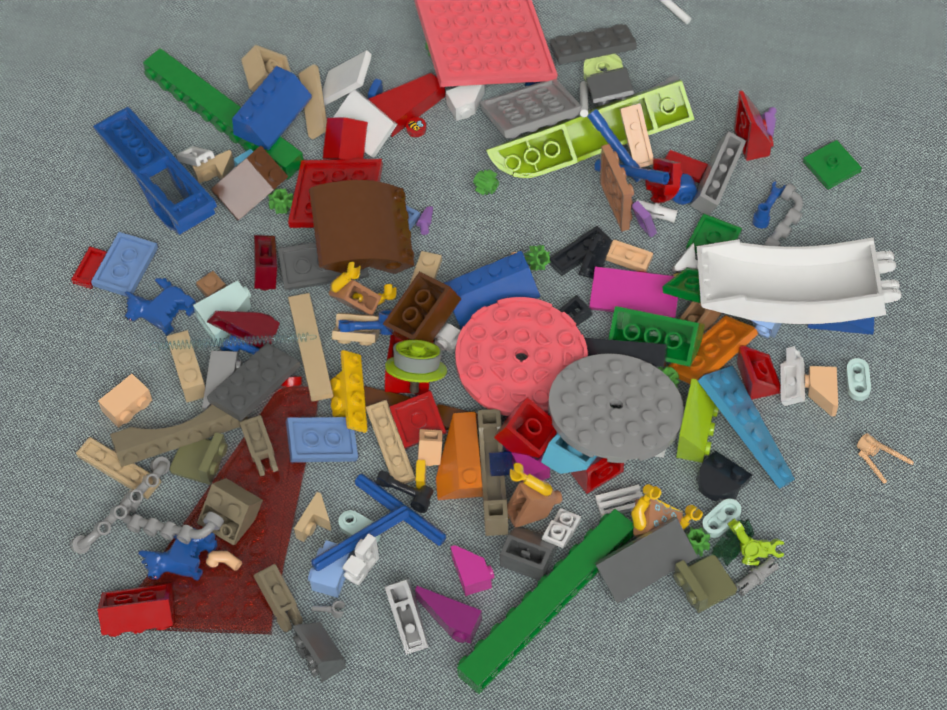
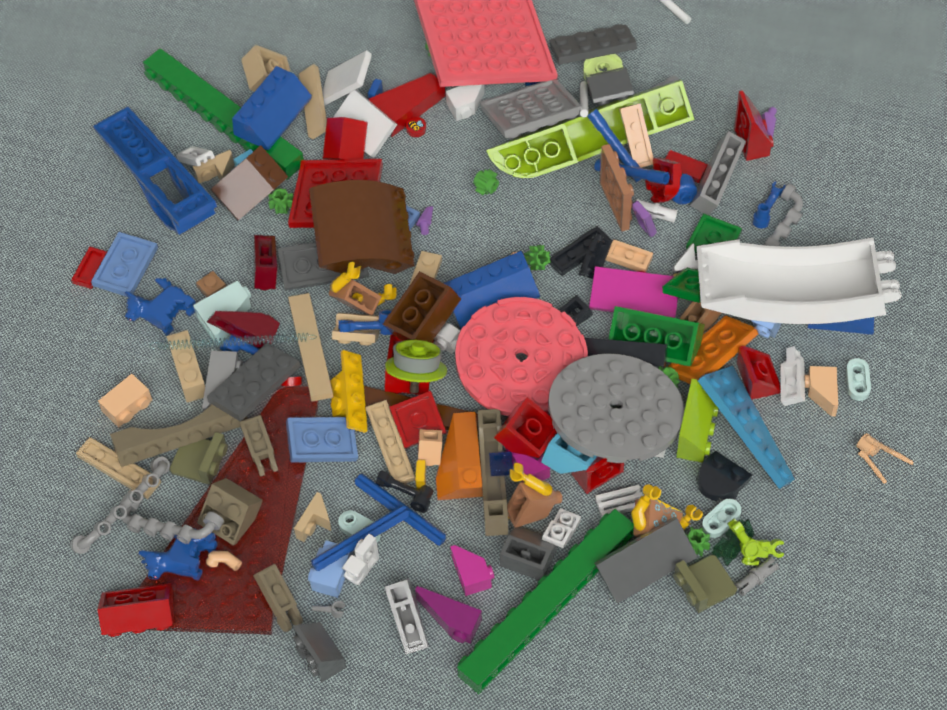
(832, 164): green plate -> none

